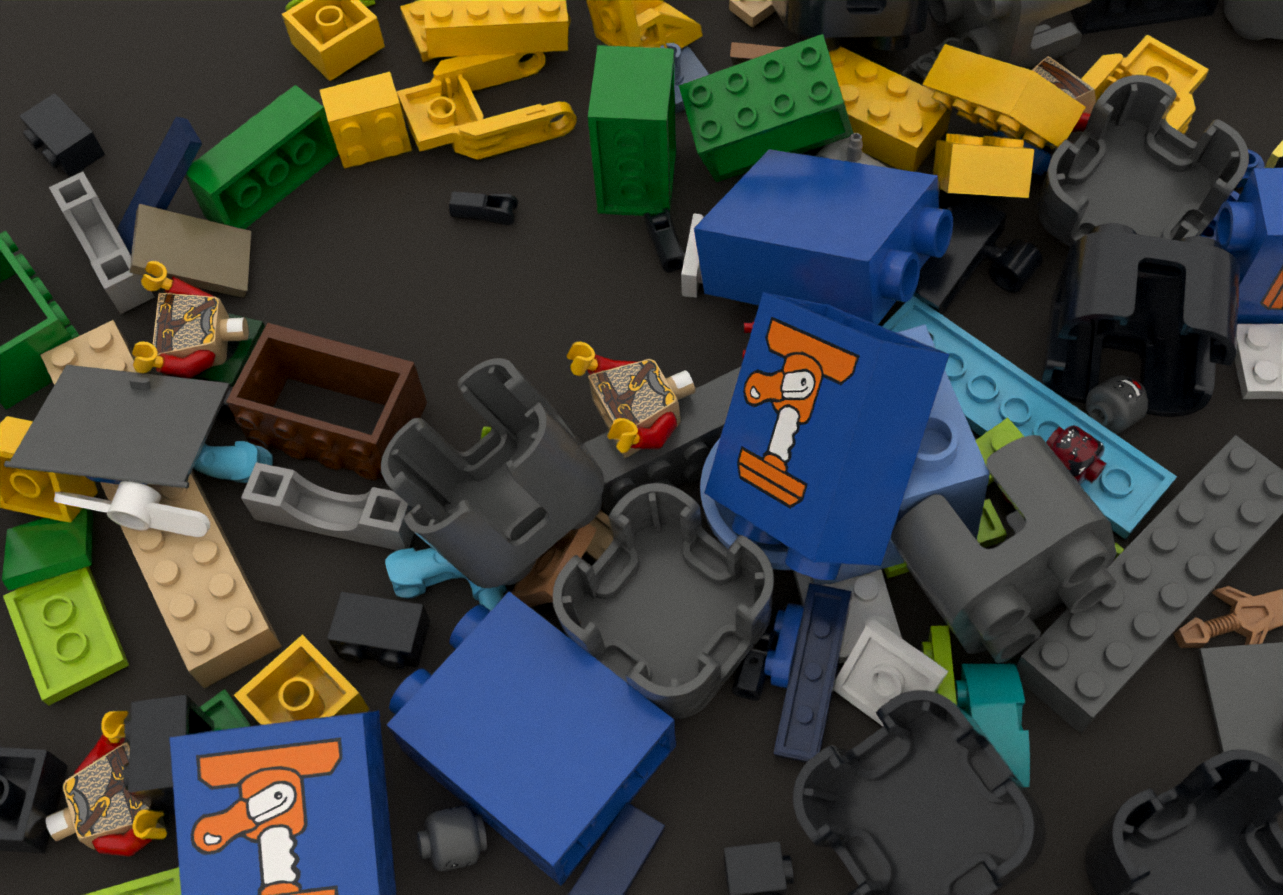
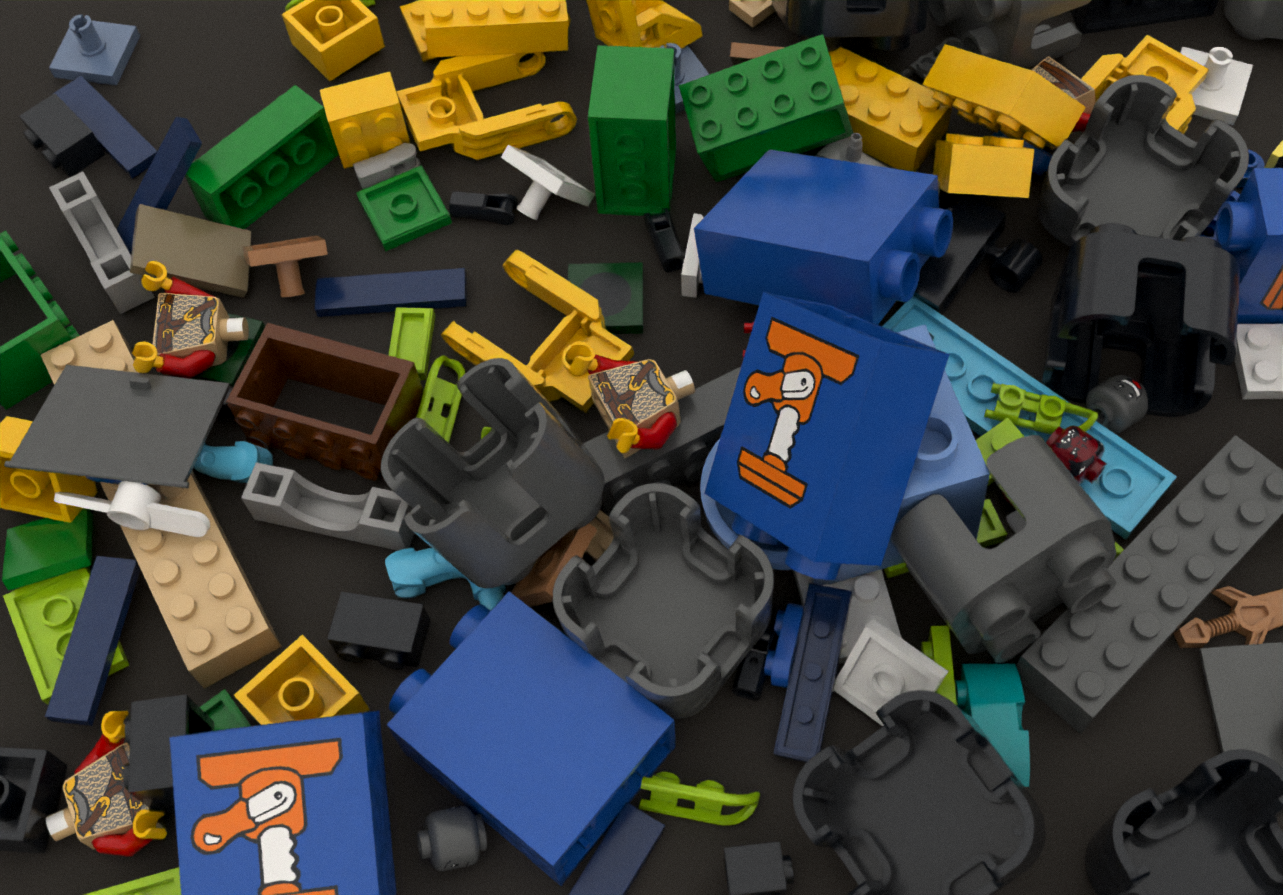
(93, 641): none -> dark blue tile
(94, 51): none -> sand blue tile
(110, 128): none -> dark blue tile
(285, 256): none -> medium nougat tile
(386, 165): none -> light grey bar
(390, 290): none -> dark blue tile
(403, 208): none -> green tile
(413, 337): none -> lime tile
(441, 393): none -> lime piece
(545, 181): none -> white tile
(549, 365): none -> yellow plate
(617, 290): none -> dark green tile
(708, 800): none -> lime piece
(1047, 409): none -> lime piece
(1223, 87): none -> white tile

